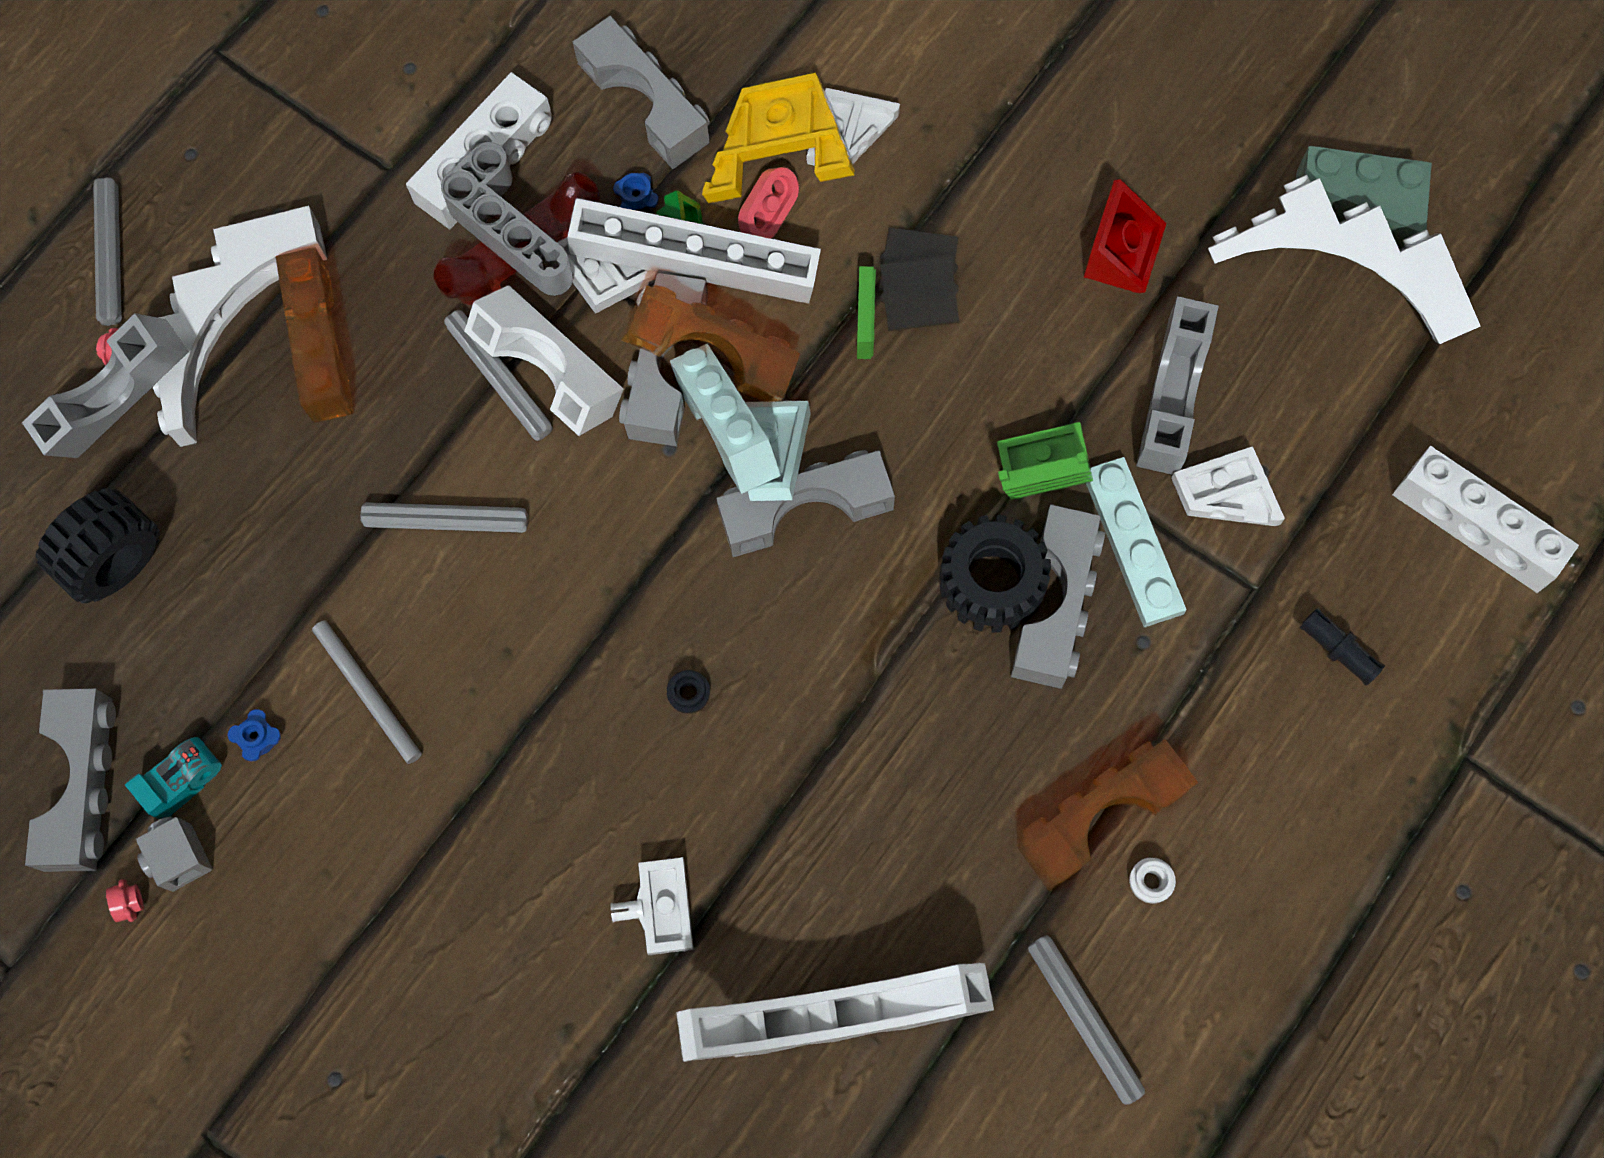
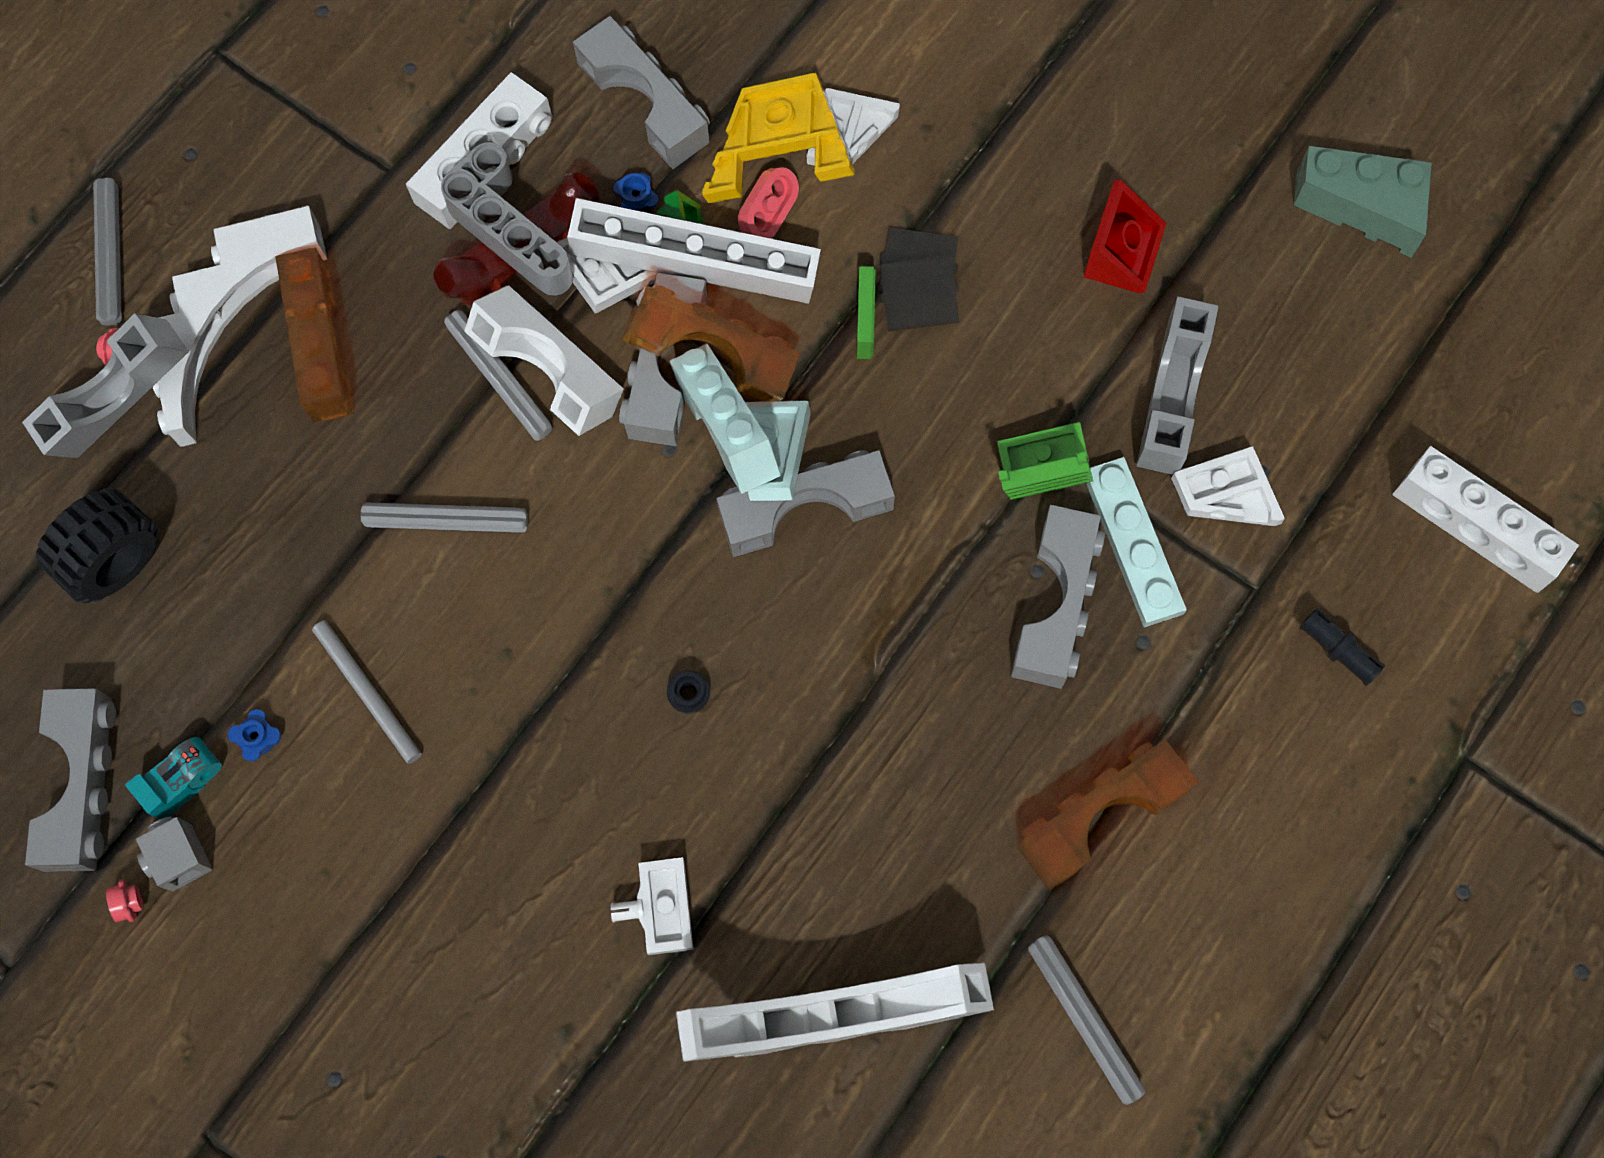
(1001, 541): black tyre -> none
(1162, 871): white plate -> none
(1419, 270): white arch -> none

